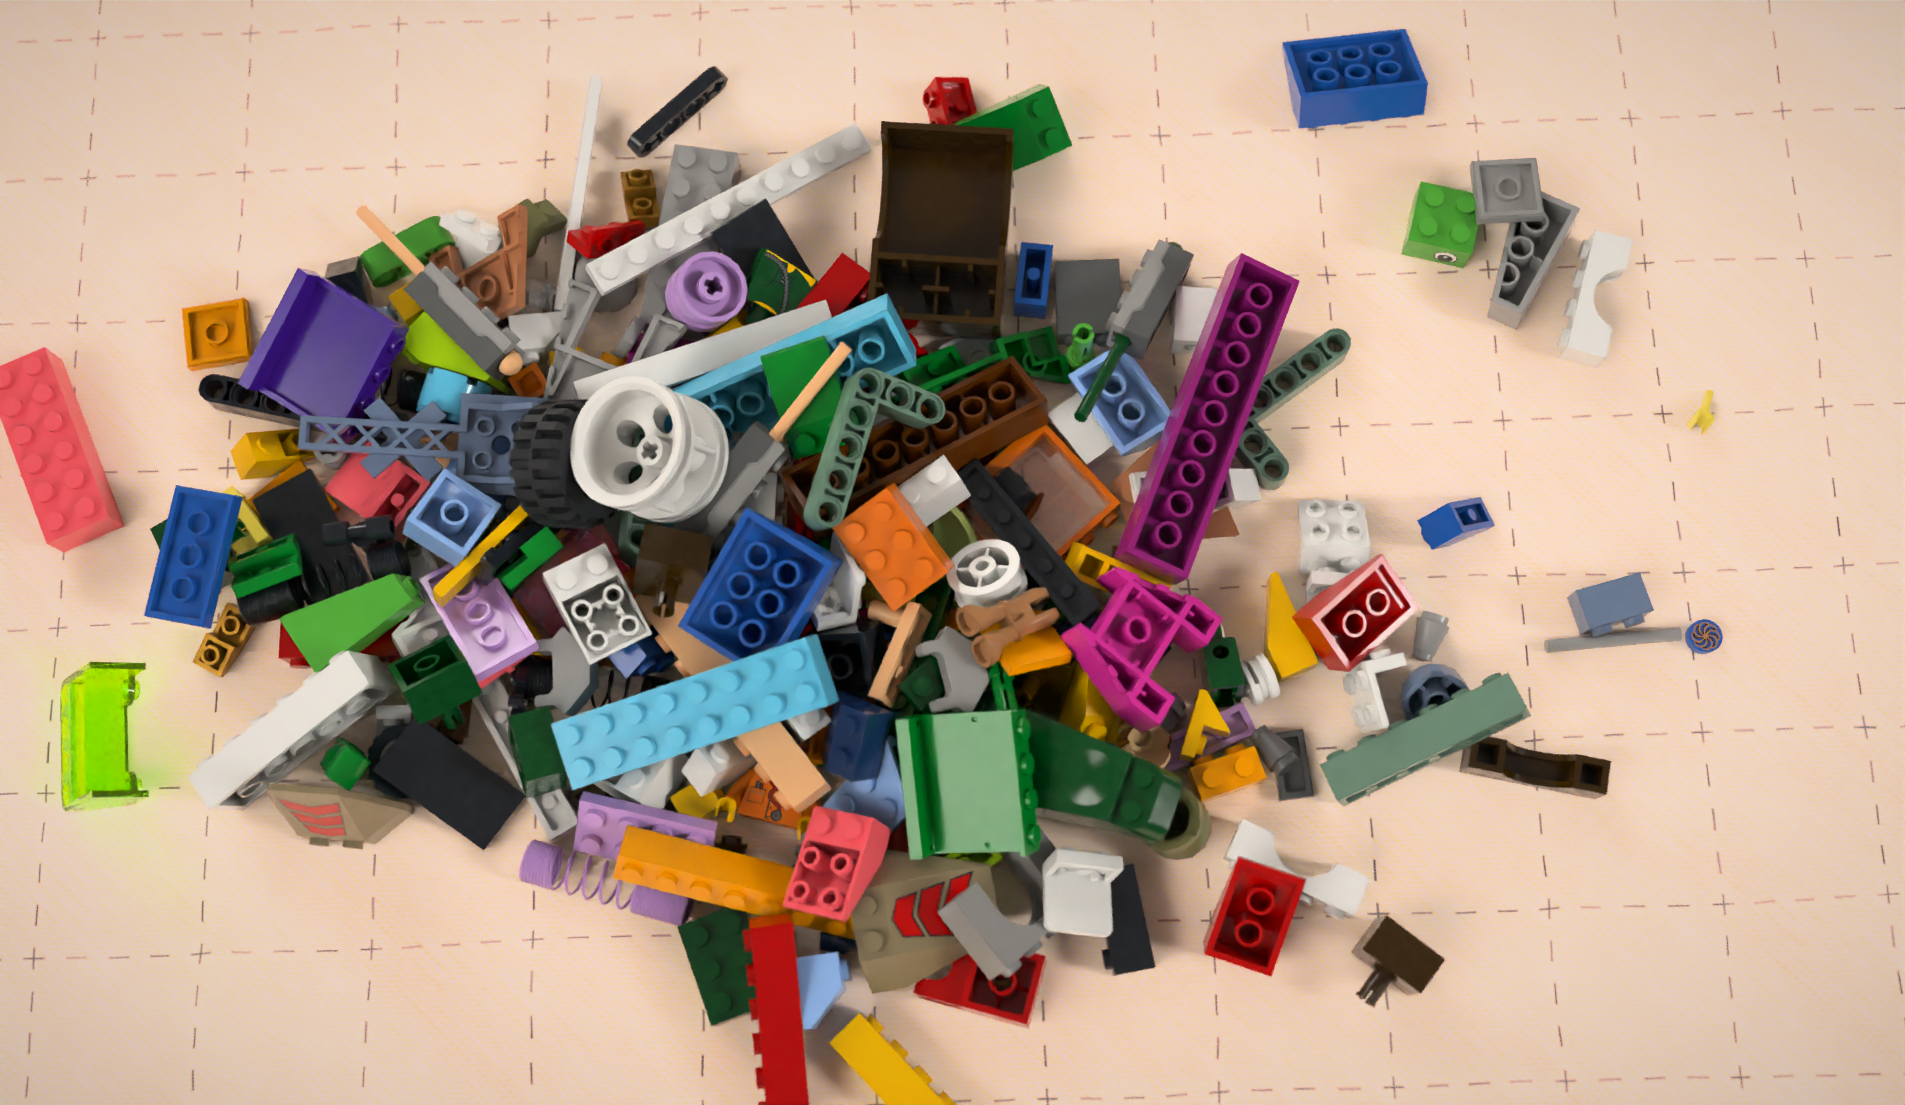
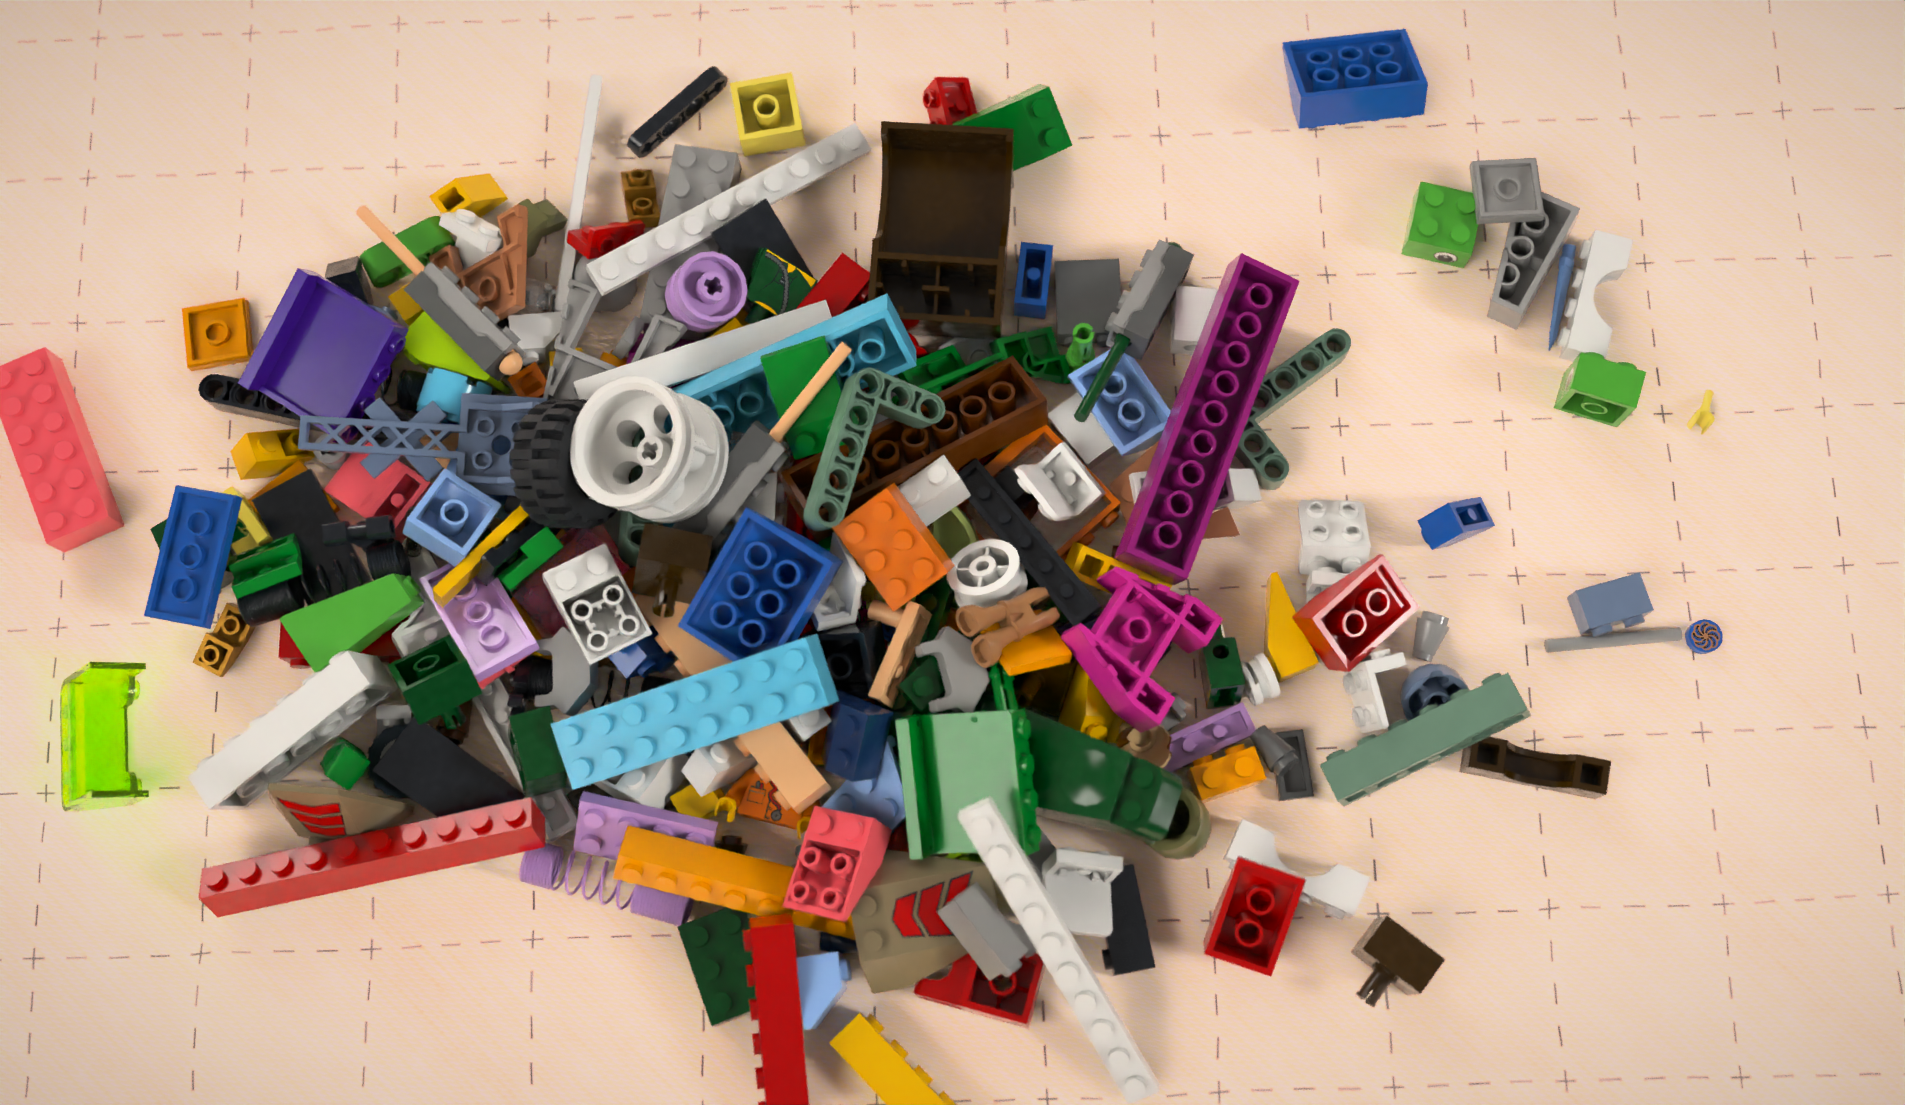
(372, 857): none -> brick
(473, 193): none -> yellow slope
(767, 114): none -> light yellow brick
(1058, 950): none -> white plate
(1060, 484): none -> white bracket
(1203, 718): yellow slope -> none
(1565, 267): none -> medium blue bar
(1600, 389): none -> bright green brick

